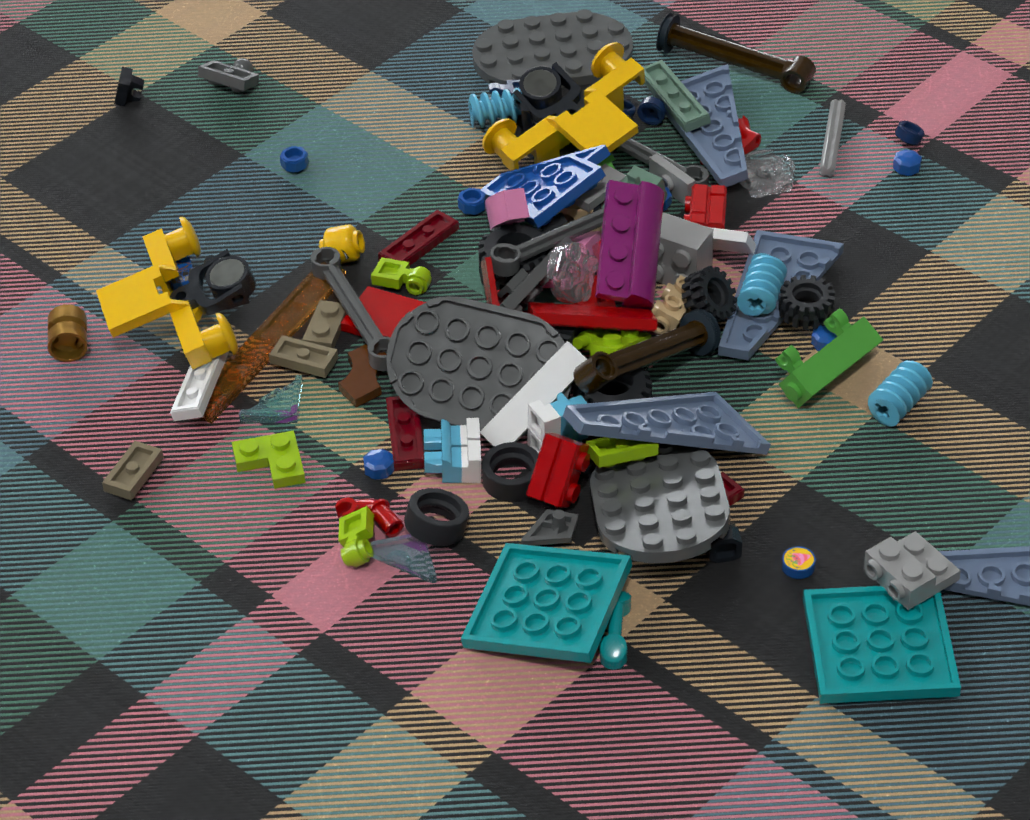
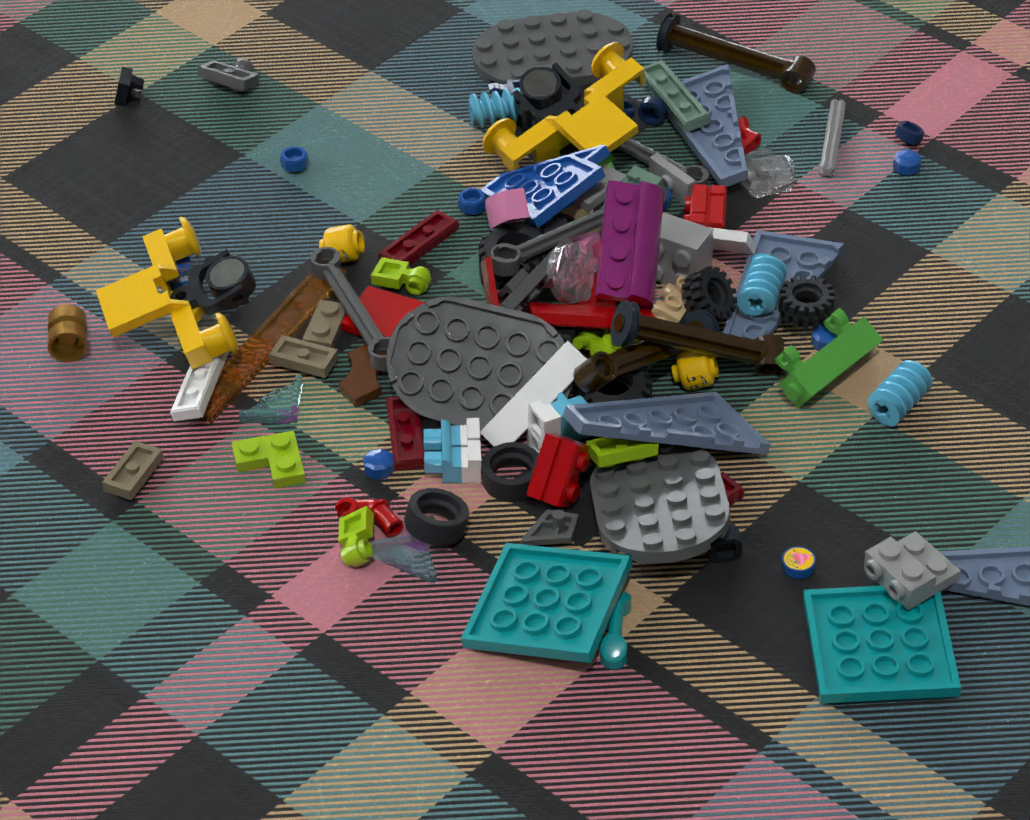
(630, 325): none -> dark brown piece
(695, 370): none -> yellow head

